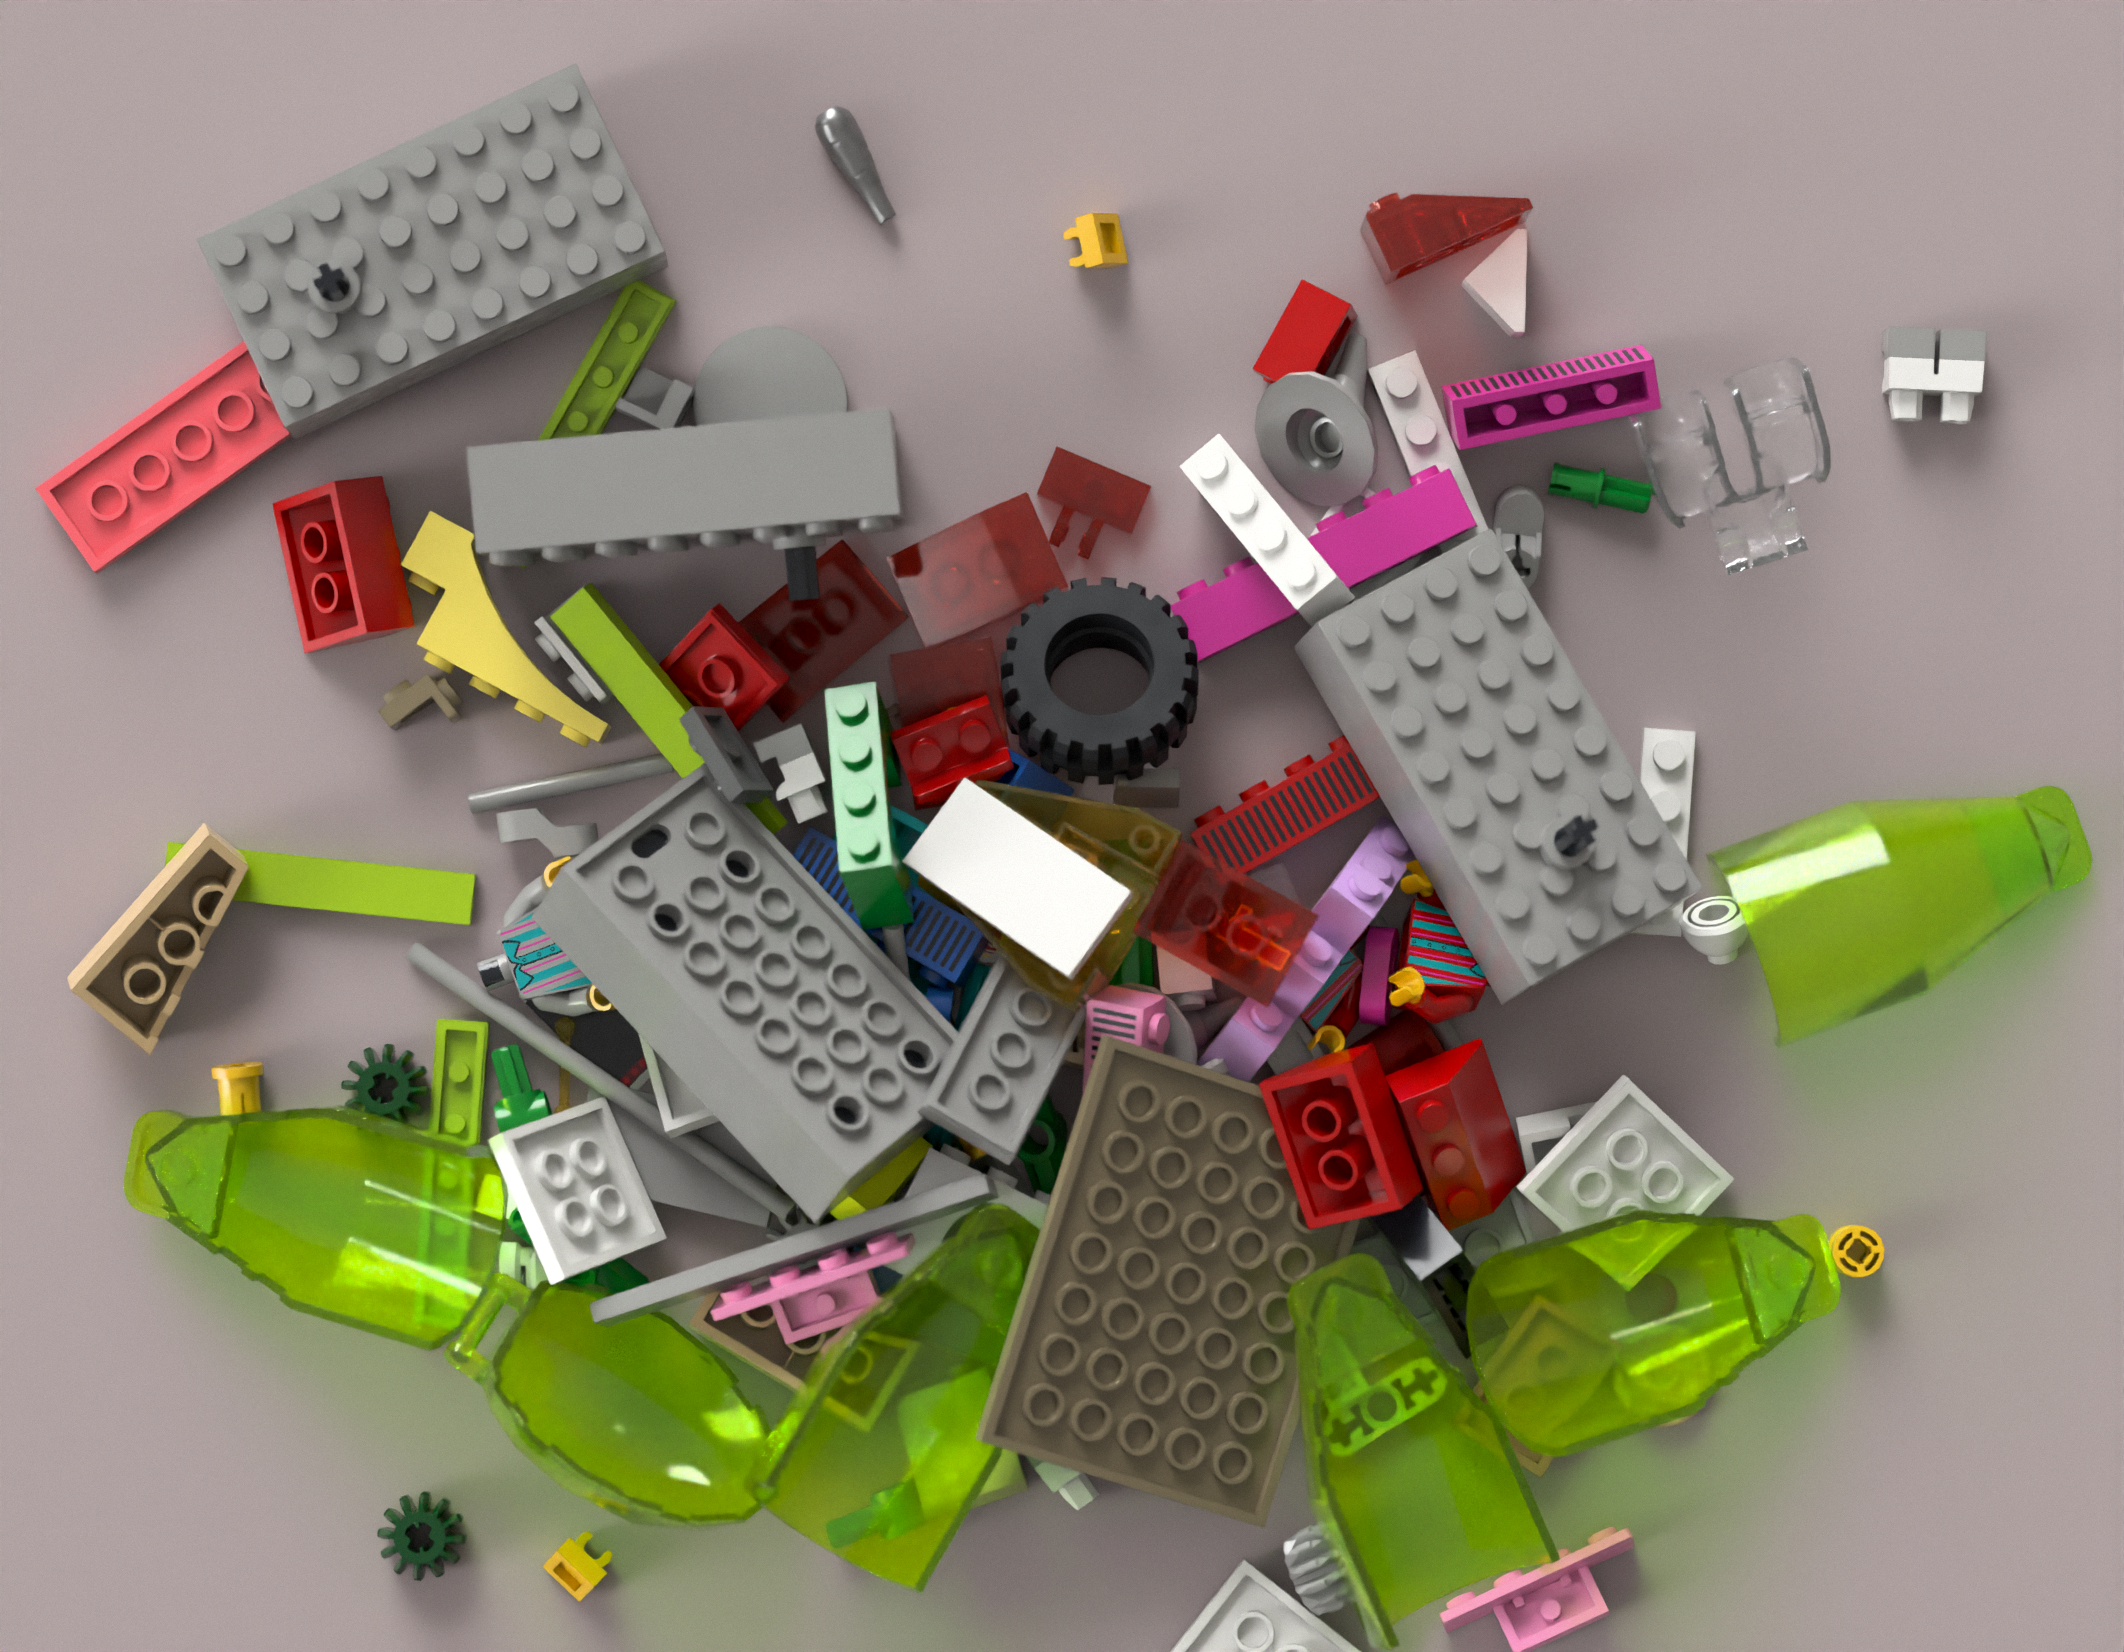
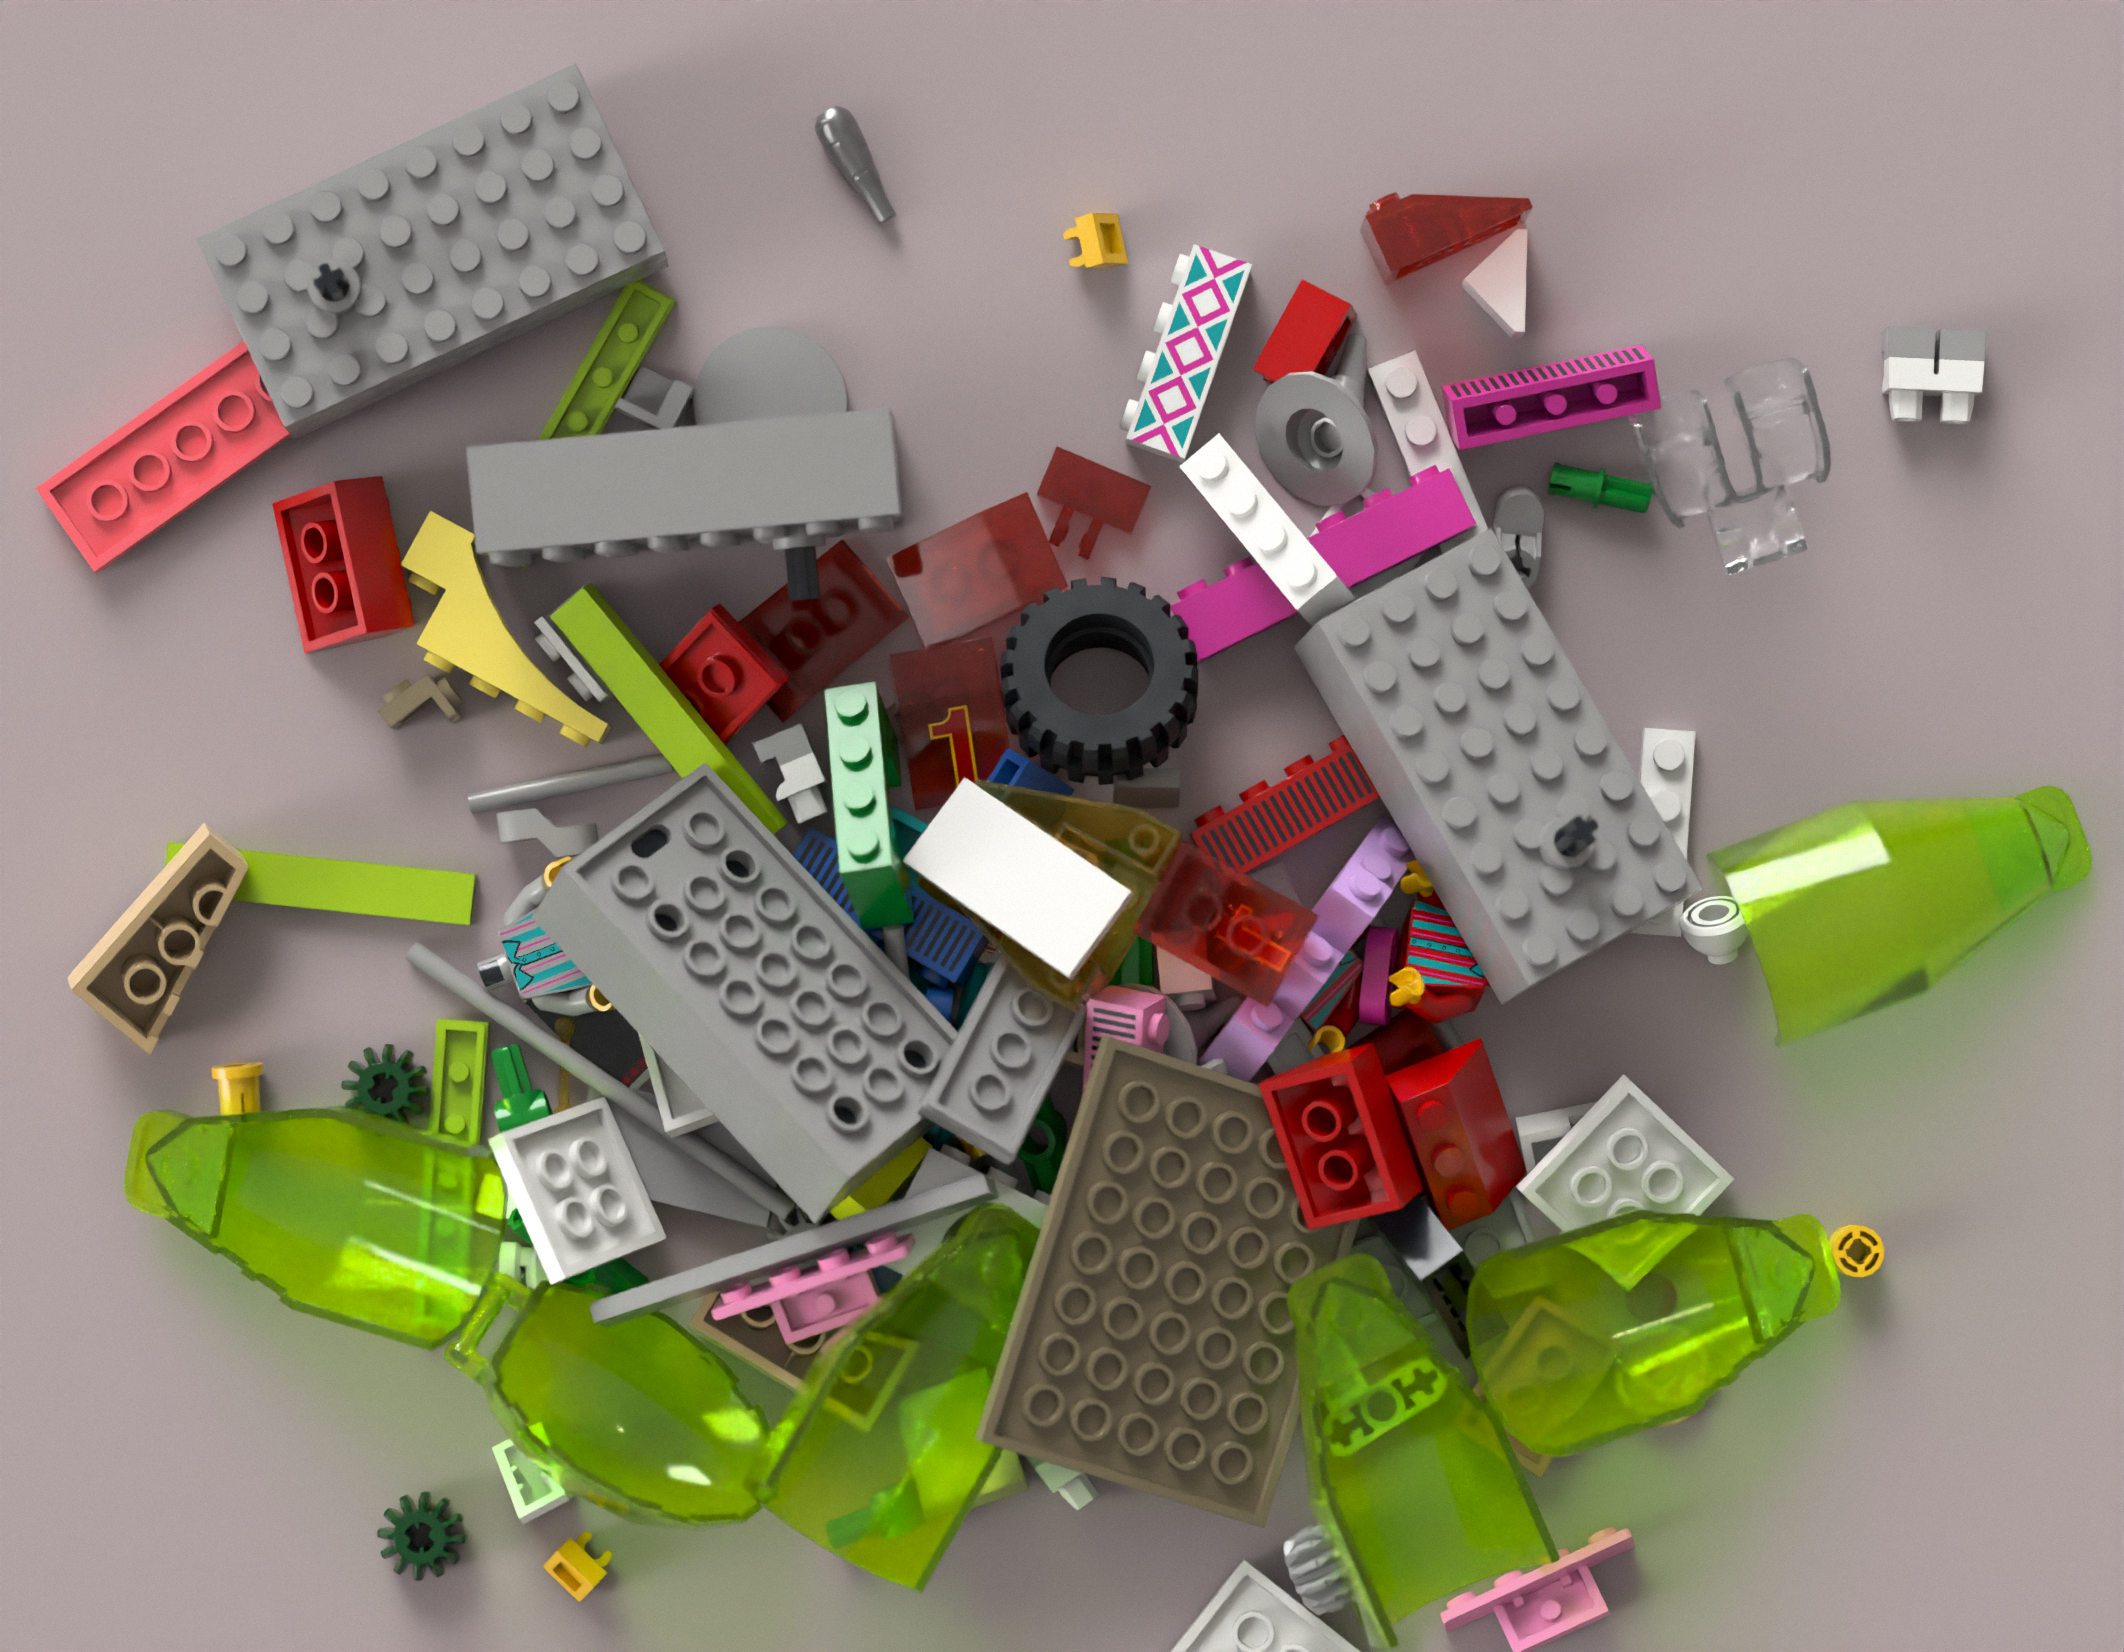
(527, 1484): none -> slope
(726, 755): dark grey plate -> none
(951, 747): red bracket -> none
(1187, 354): none -> brick

